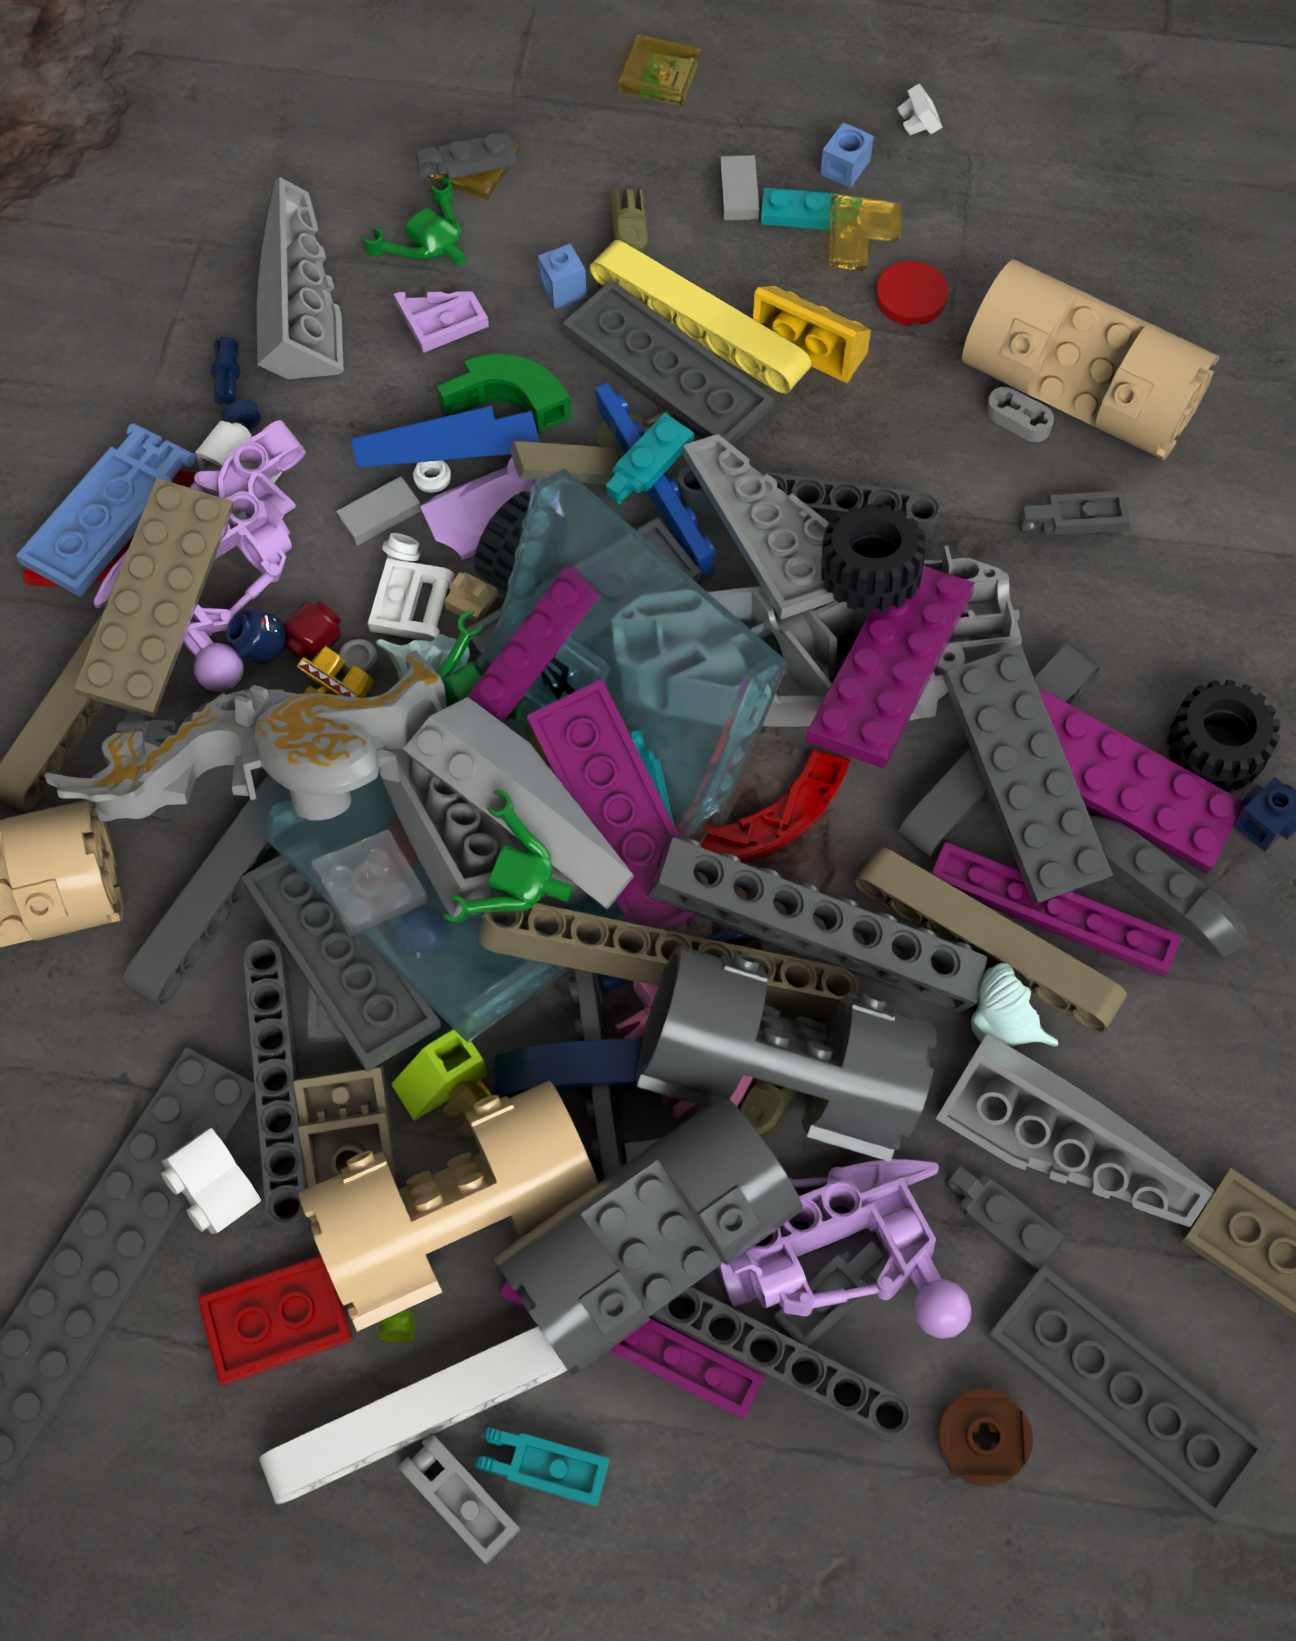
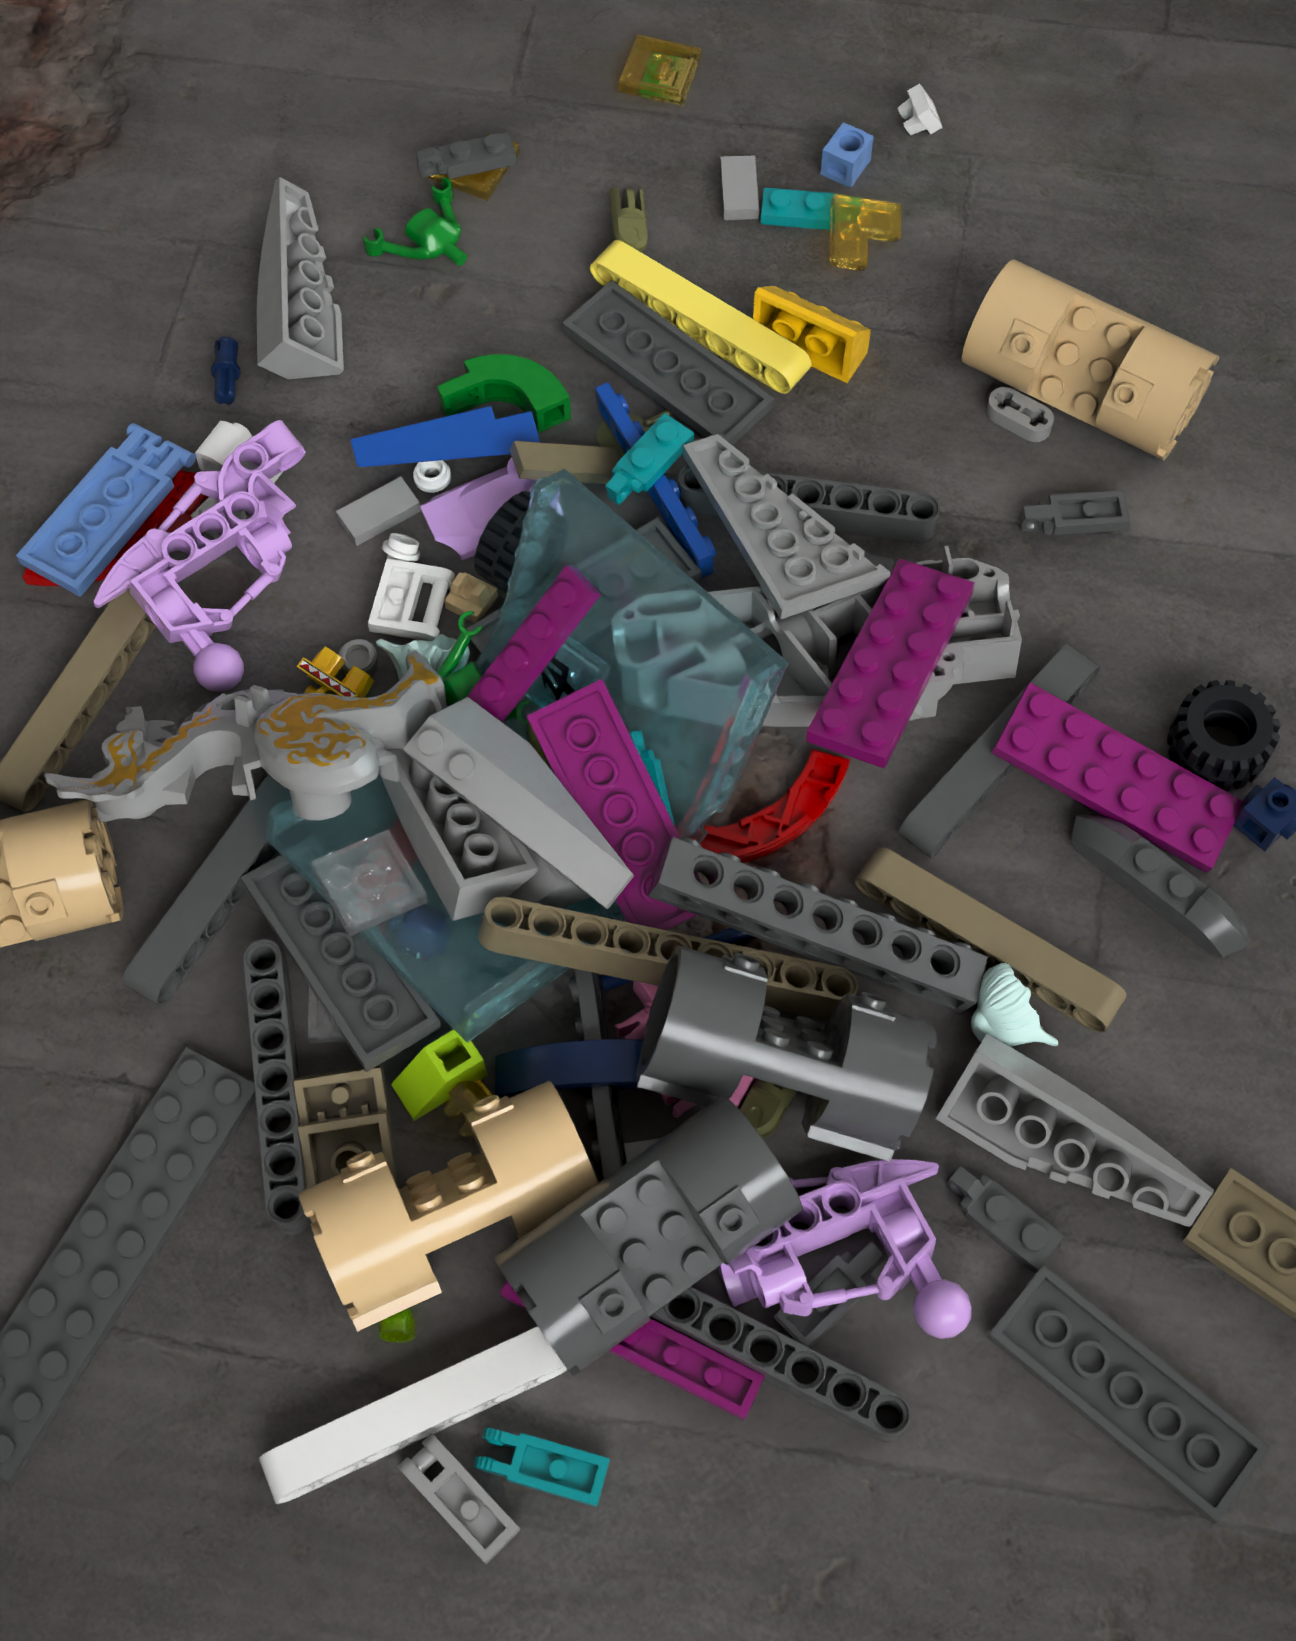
(154, 598): dark tan plate -> none
(210, 1182): white brick -> none
(242, 412): dark blue tile -> none
(257, 635): dark blue head -> none
(273, 1320): red tile -> none
(311, 629): dark red head -> none
(441, 317): lavender wing -> none
(516, 872): green piece -> none
(562, 276): medium blue brick -> none
(873, 558): black tyre -> none
(911, 293): red tile -> none
(1003, 1418): reddish brown plate -> none
(1027, 774): dark grey plate -> none
(1064, 915): magenta plate -> none

